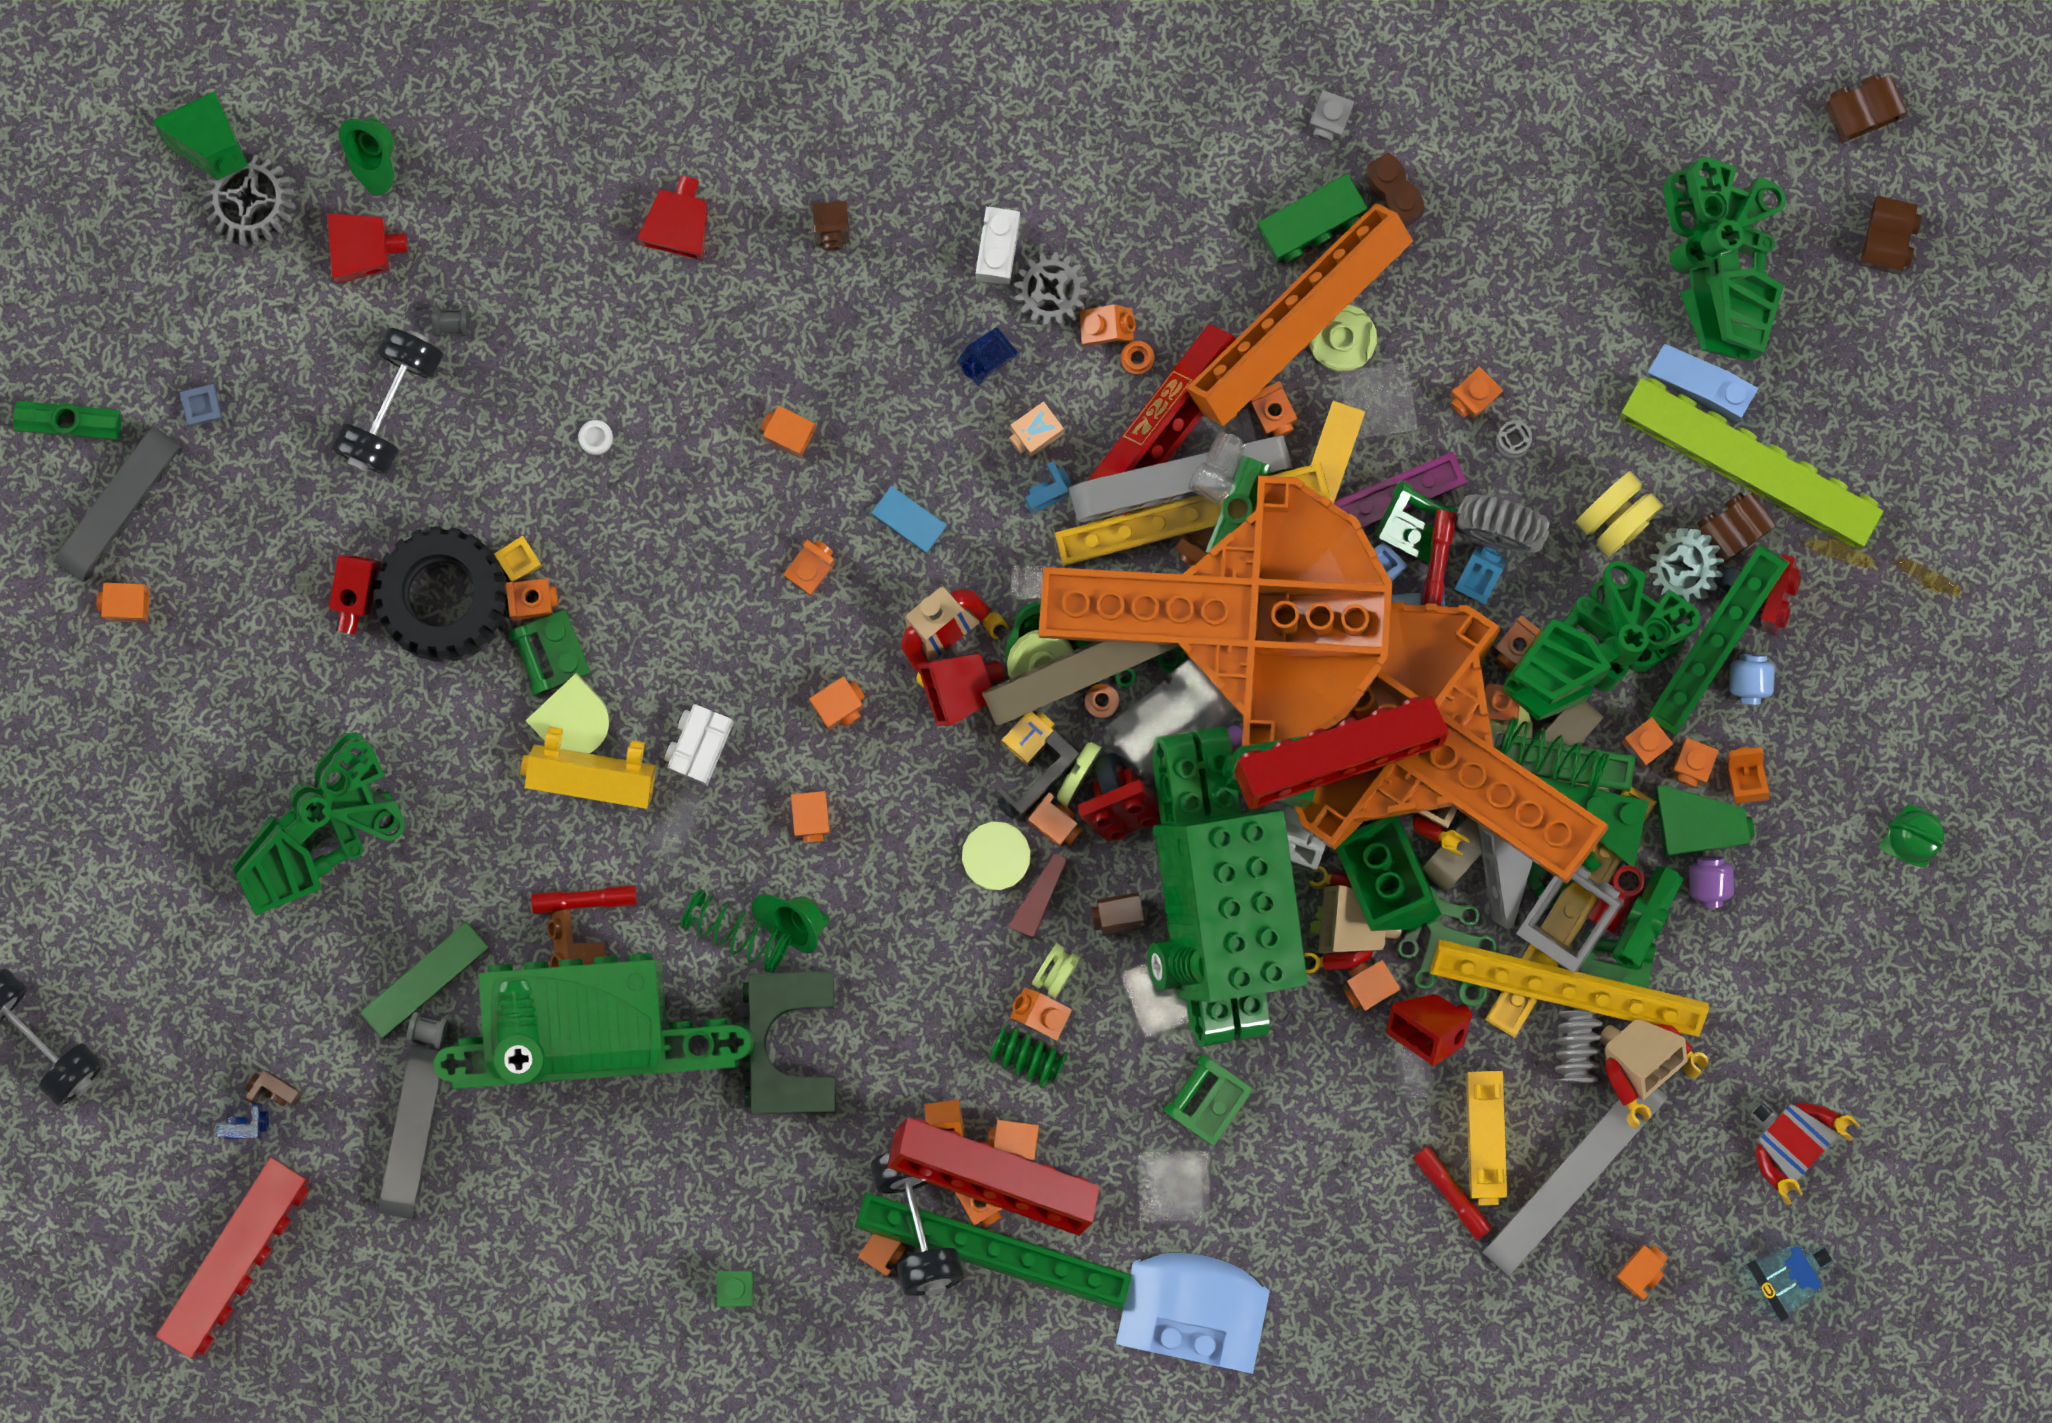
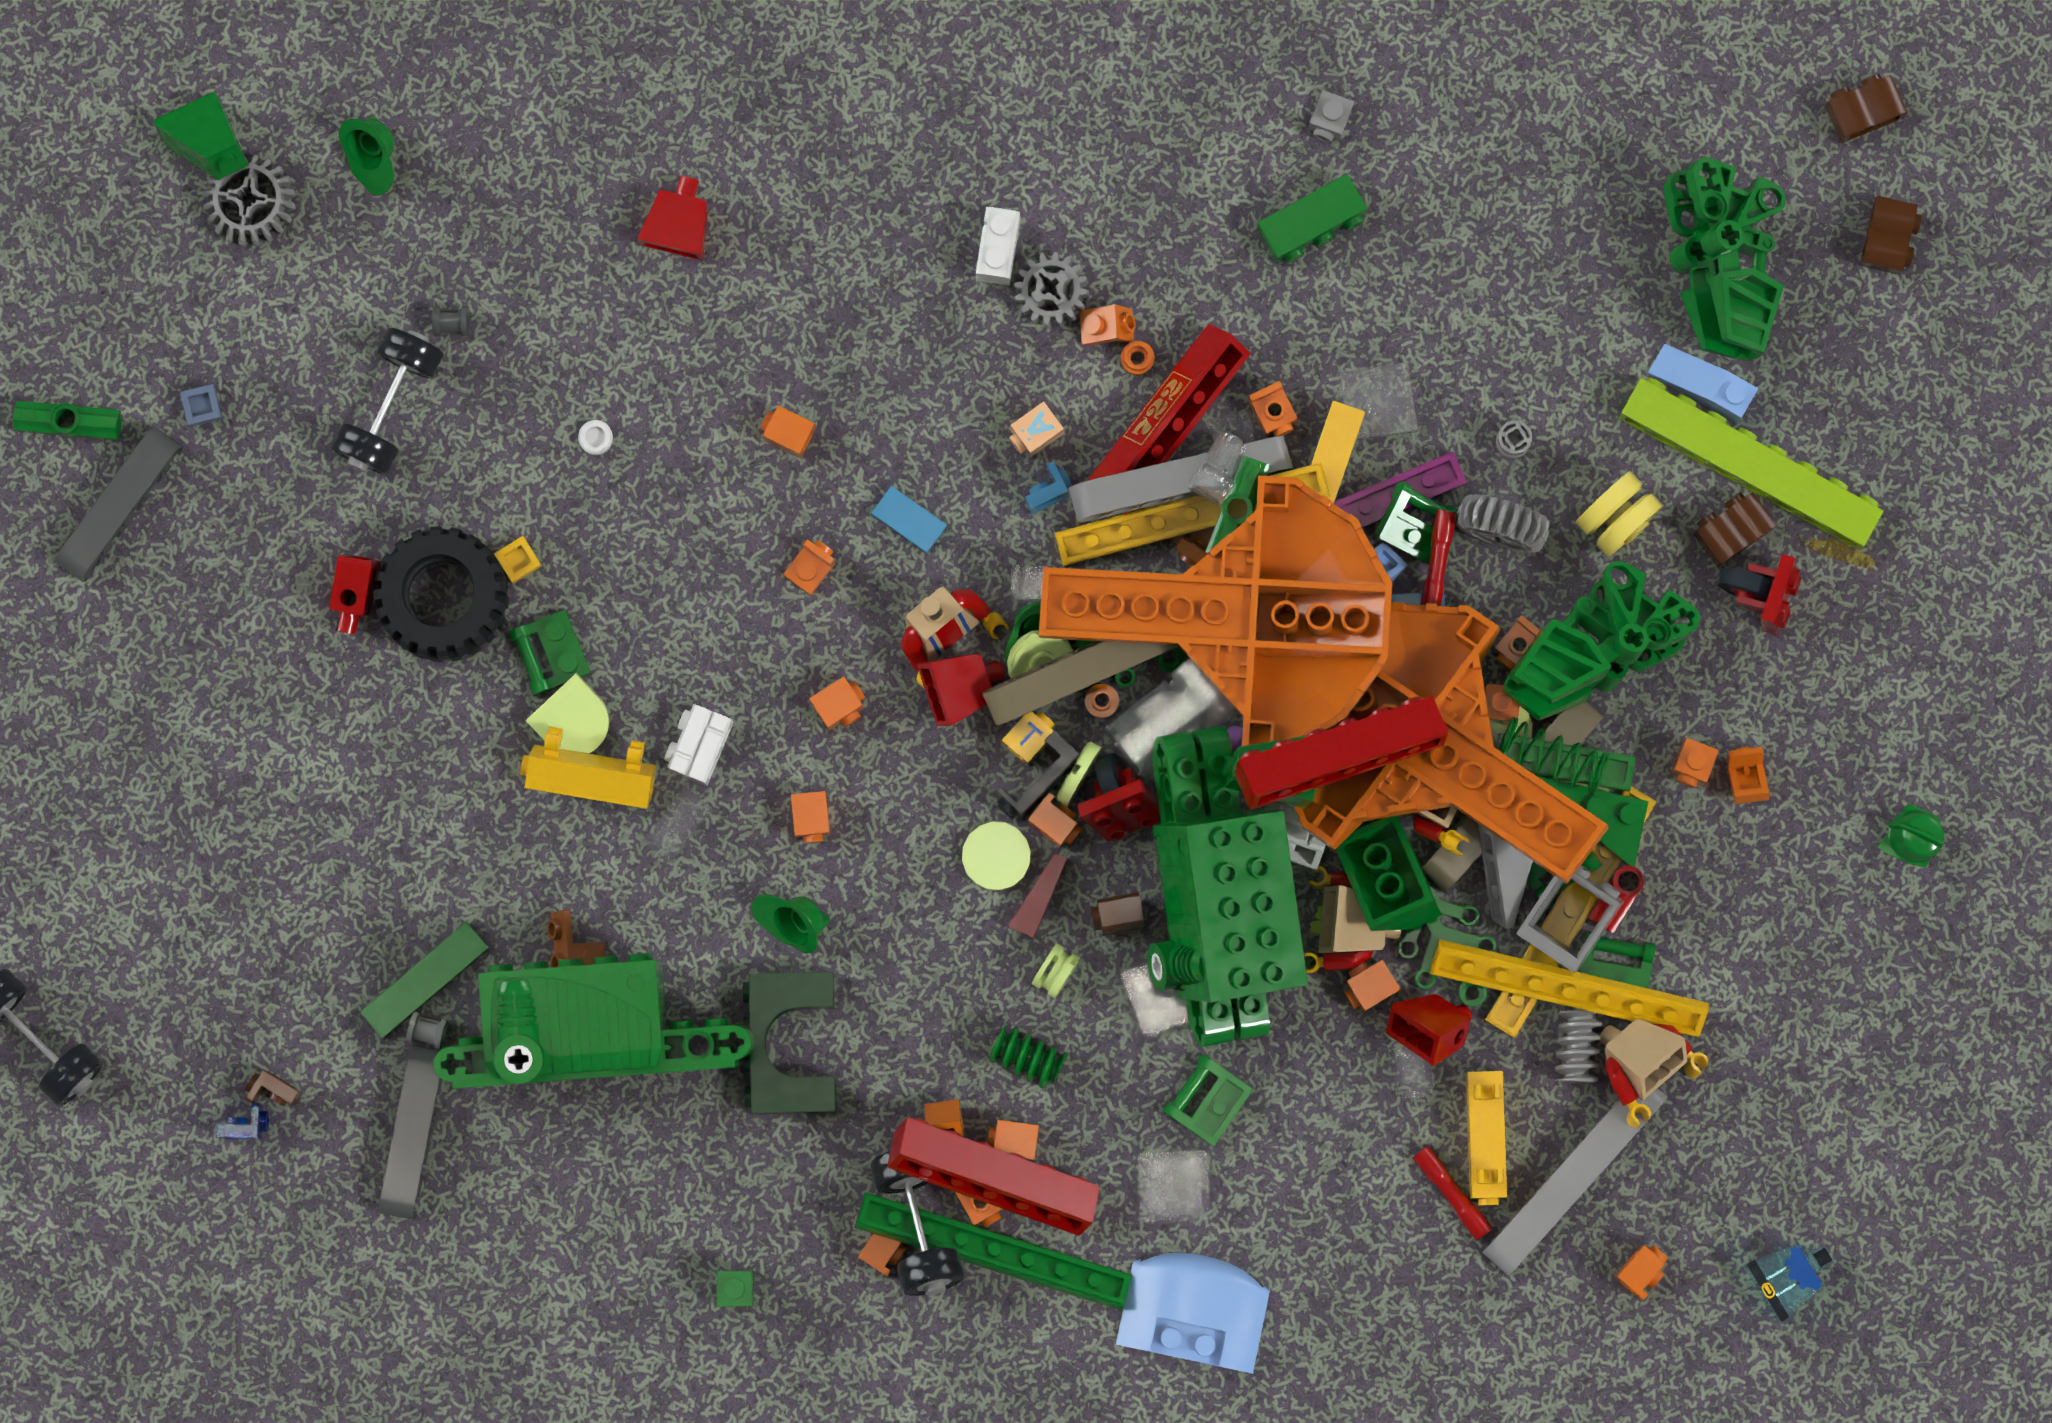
(124, 602): orange brick -> none
(233, 1258): brick -> none
(277, 863): green piece -> none
(361, 246): red torso -> none
(521, 609): orange brick -> none
(607, 897): red piece -> none
(777, 954): green piece -> none
(831, 225): reddish brown bracket -> none
(986, 356): clear blue bracket -> none
(1040, 1013): orange bracket -> none
(1299, 314): orange brick -> none
(1340, 349): yellowish green tile -> none
(1388, 183): reddish brown brick -> none
(1474, 394): orange bracket -> none
(1481, 573): dark azure bracket -> none
(1647, 742): orange brick -> none
(1647, 917): green piece -> none
(1696, 554): light aqua gear -> none
(1699, 823): green slope -> none
(1711, 881): medium lavender head -> none
(1718, 639): green plate -> none
(1751, 678): light blue head -> none
(1795, 1141): torso -> none
(1929, 578): clear yellow piece -> none

